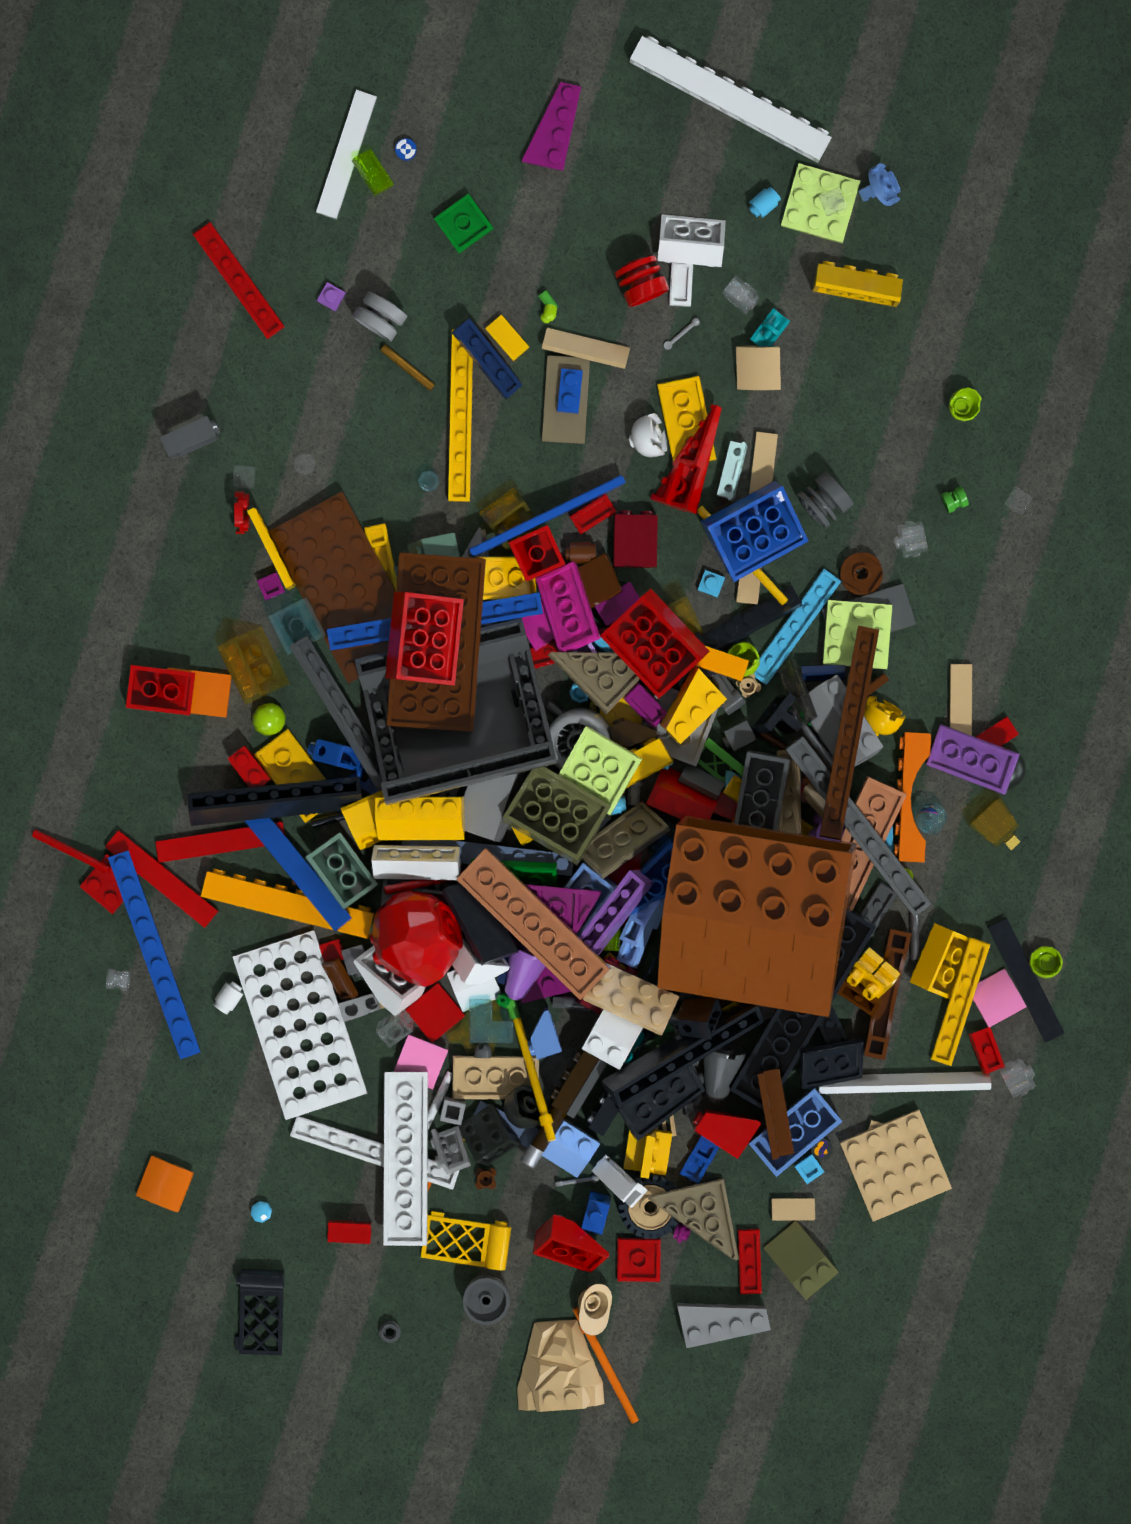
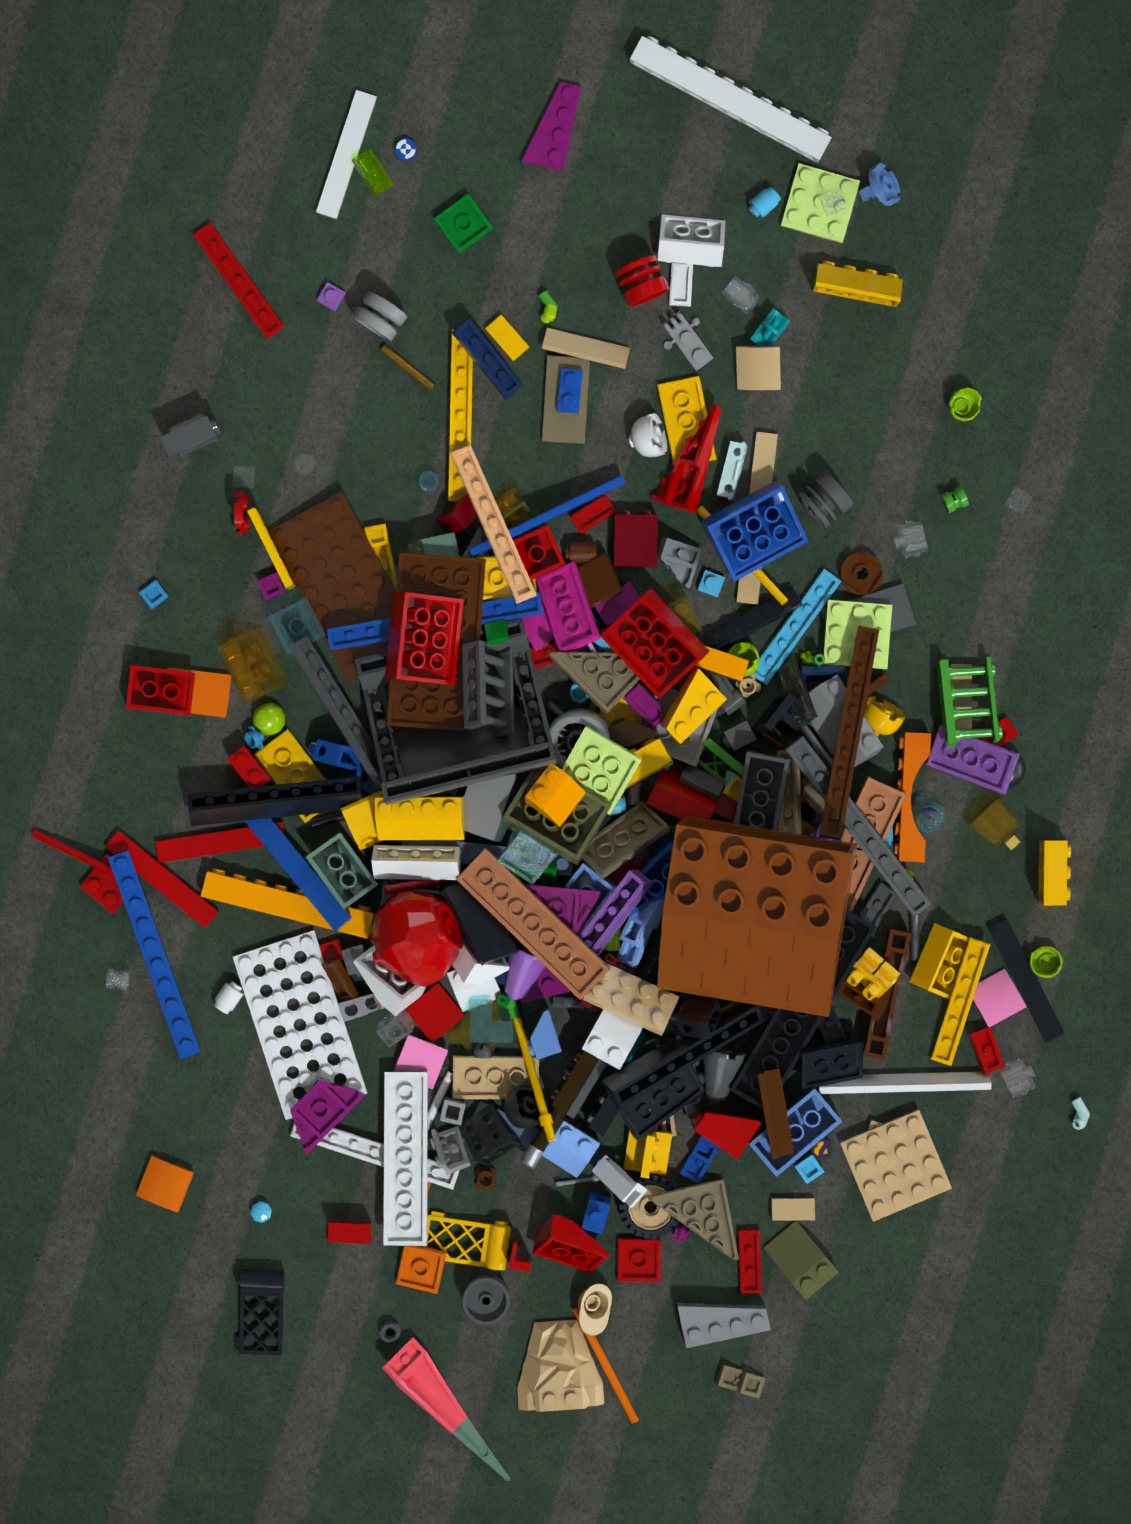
(153, 594): none -> dark azure tile
(254, 738): none -> dark azure plate
(322, 1110): none -> magenta wing
(421, 1268): none -> orange tile
(421, 1381): none -> coral plate
(457, 516): none -> dark red slope
(475, 689): none -> dark grey fence
(493, 524): none -> light nougat tile
(496, 632): none -> green tile
(518, 1262): none -> red panel
(526, 855): none -> clear light blue bracket
(555, 795): none -> light orange slope
(679, 559): none -> dark grey wing
(688, 342): none -> light grey hinge
(740, 1380): none -> dark tan slope
(808, 660): none -> arm
(951, 713): none -> bright green fence
(1054, 872): none -> yellow slope
(1082, 1114): none -> light aqua arm

